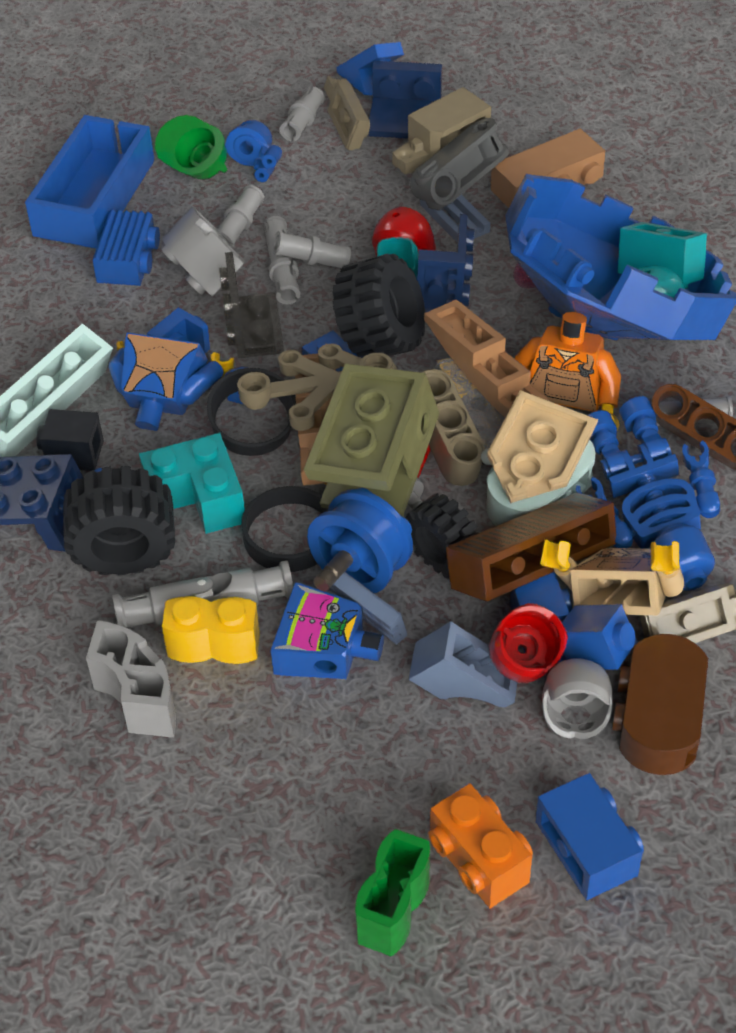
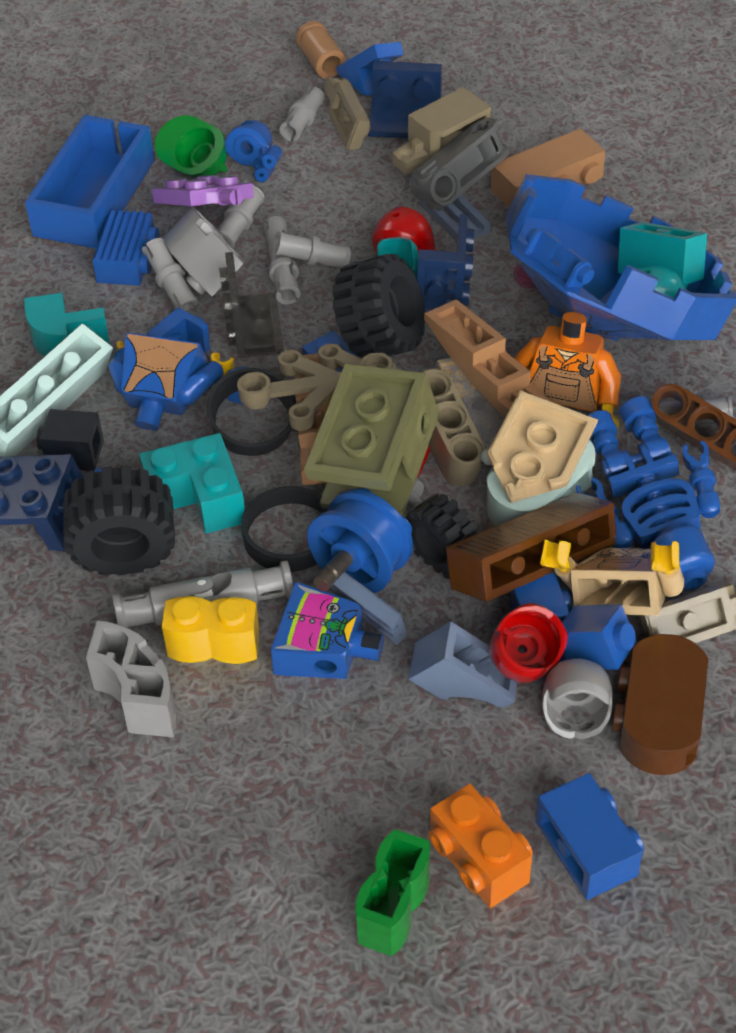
(52, 324): none -> teal brick
(169, 274): none -> light grey pin
(204, 190): none -> medium lavender plate
(320, 48): none -> medium nougat piece

